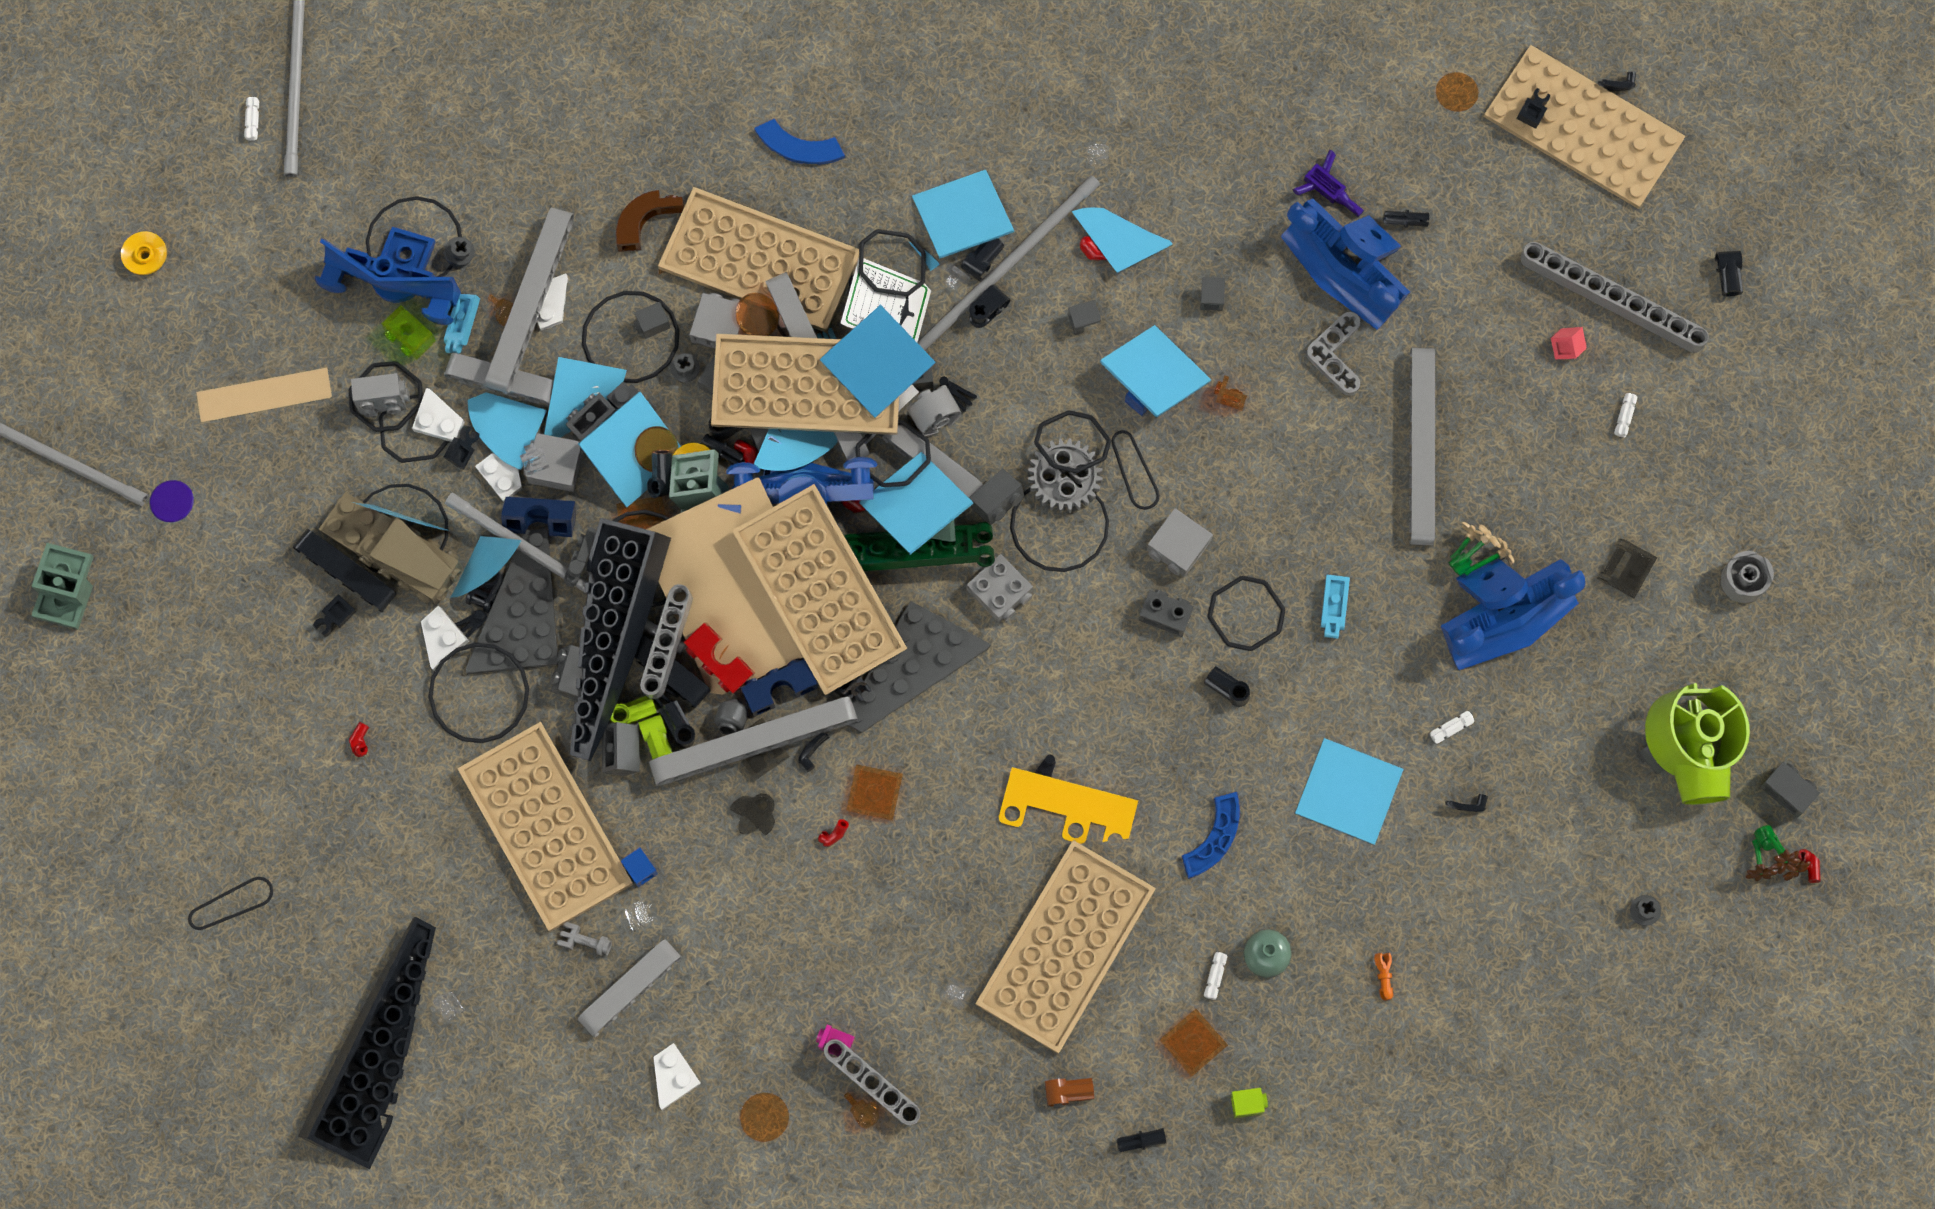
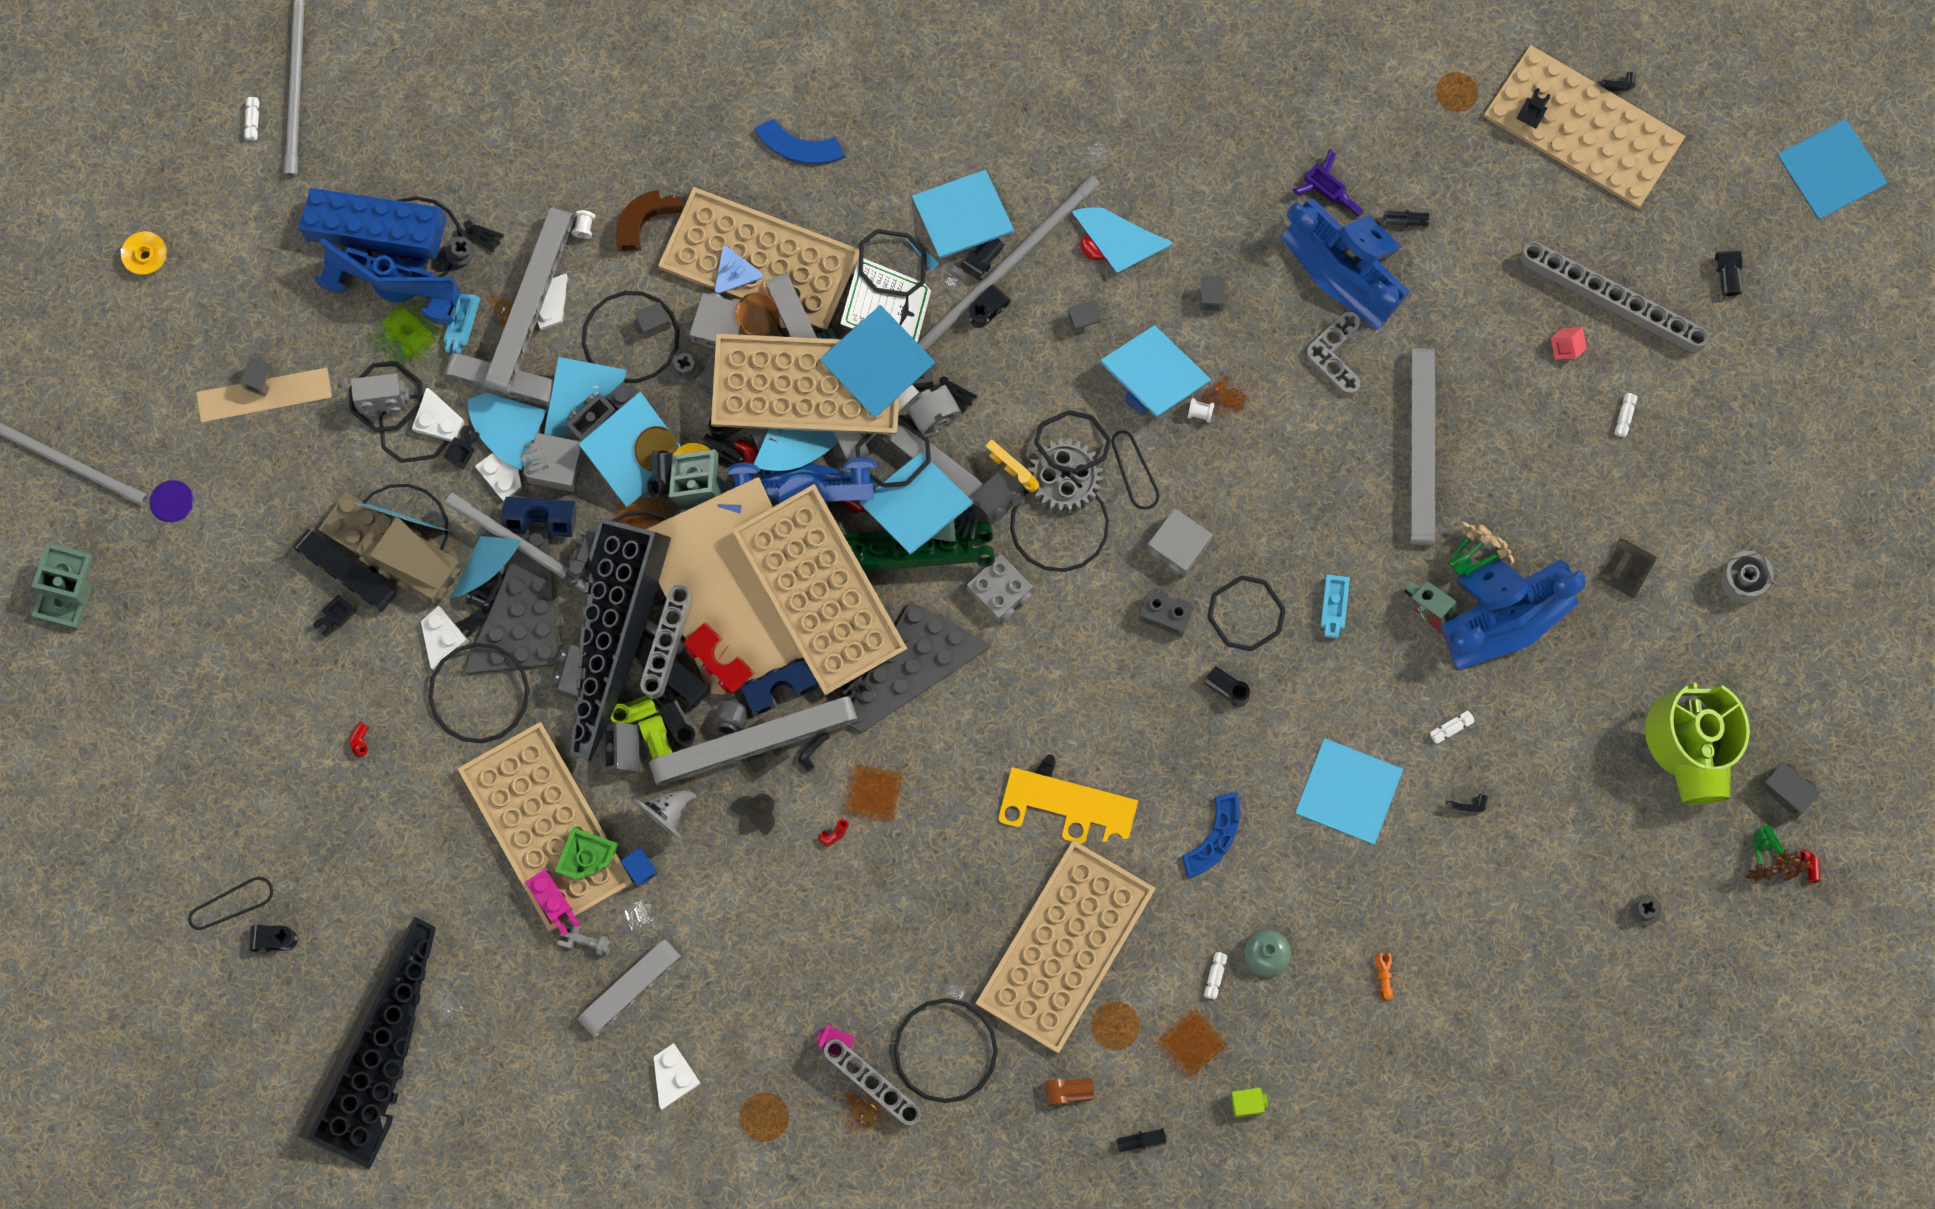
(255, 376): none -> dark grey panel
(268, 938): none -> black piece
(373, 223): none -> blue brick
(477, 231): none -> black piece
(551, 899): none -> dark pink hinge
(583, 224): none -> white bush
(585, 855): none -> bright green plate
(666, 809): none -> light grey piece
(734, 272): none -> light blue piece
(970, 515): none -> black piece
(993, 1061): none -> black piece
(1012, 466): none -> yellow plate
(1115, 1025): none -> clear orange piece
(1200, 410): none -> white bush
(1431, 604): none -> sand green torso
(1832, 168): none -> dark azure piece

